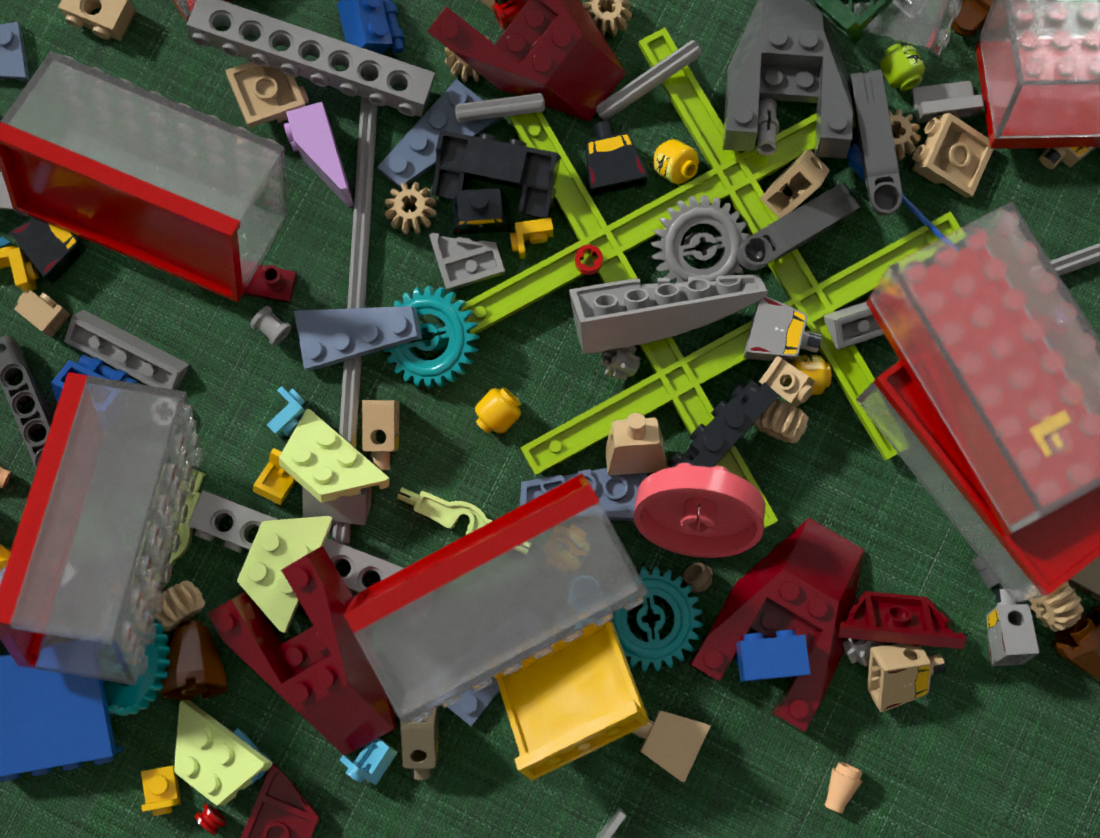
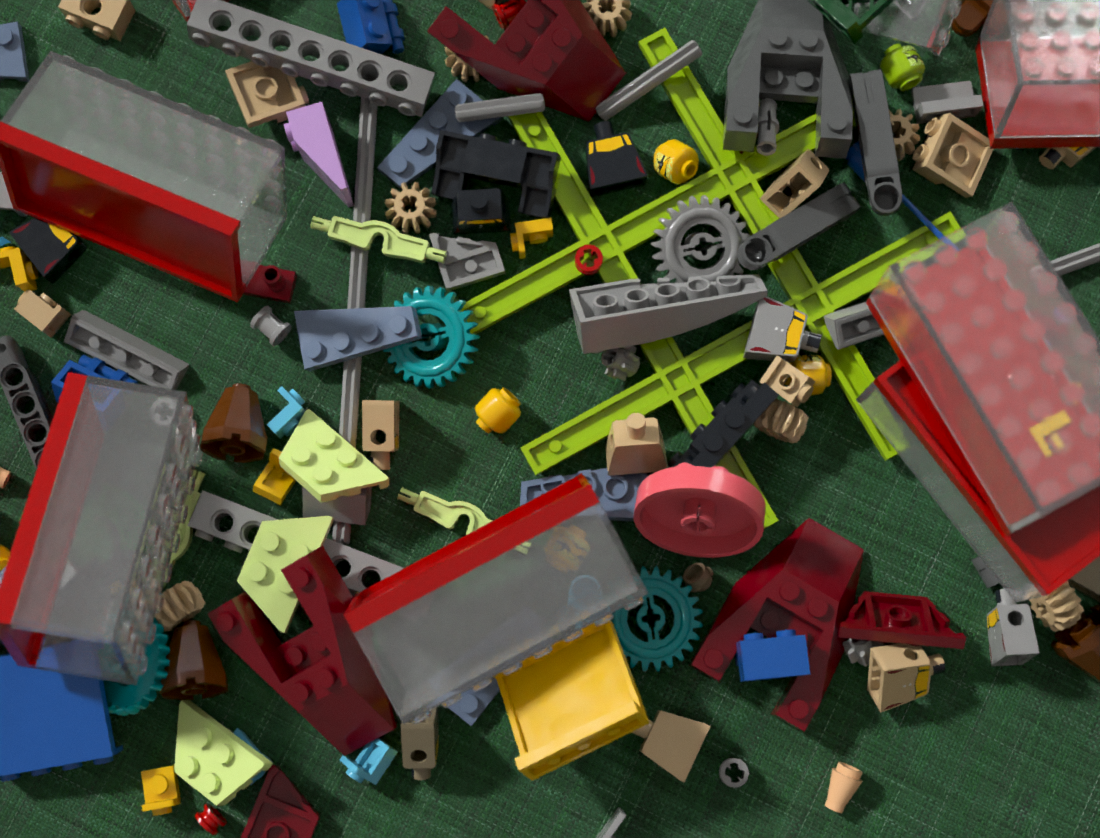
(235, 427): none -> reddish brown cone
(362, 236): none -> yellowish green piece
(727, 779): none -> light grey bush

